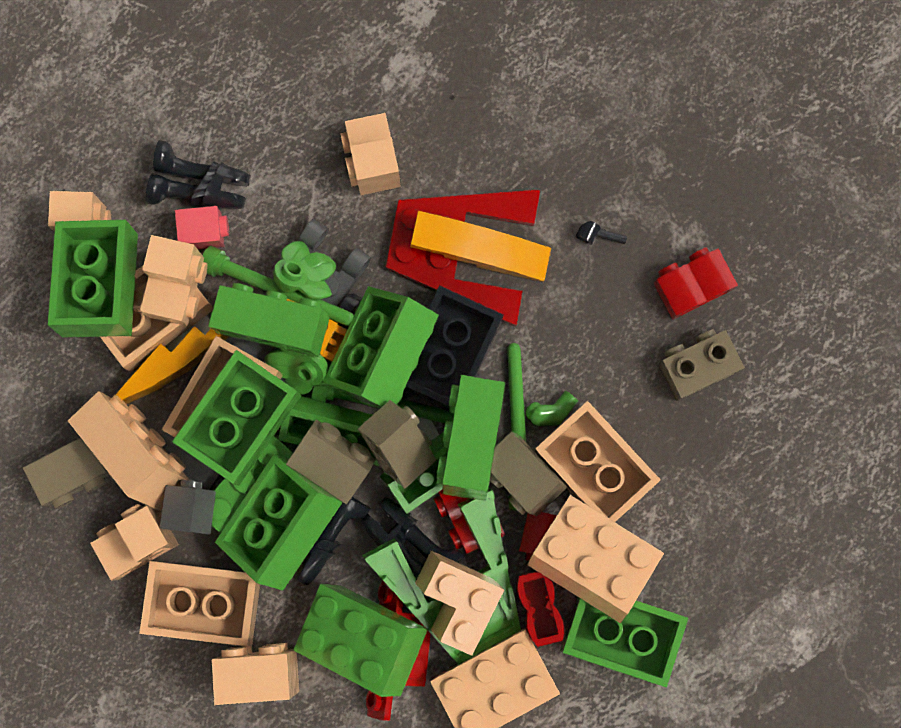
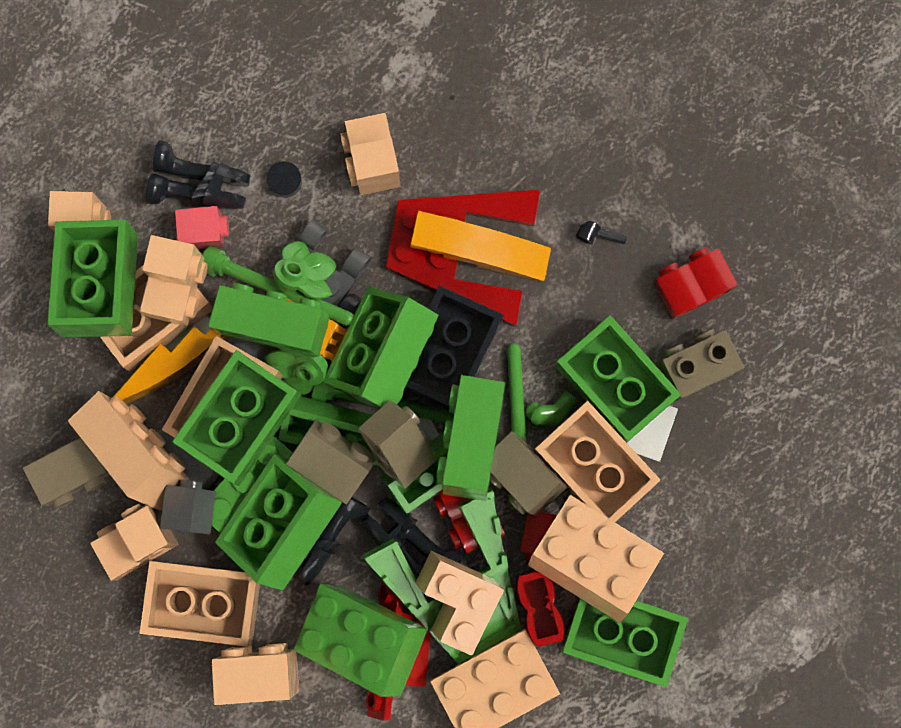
(284, 179): none -> black tile
(617, 379): none -> bright green brick
(653, 438): none -> white sticker

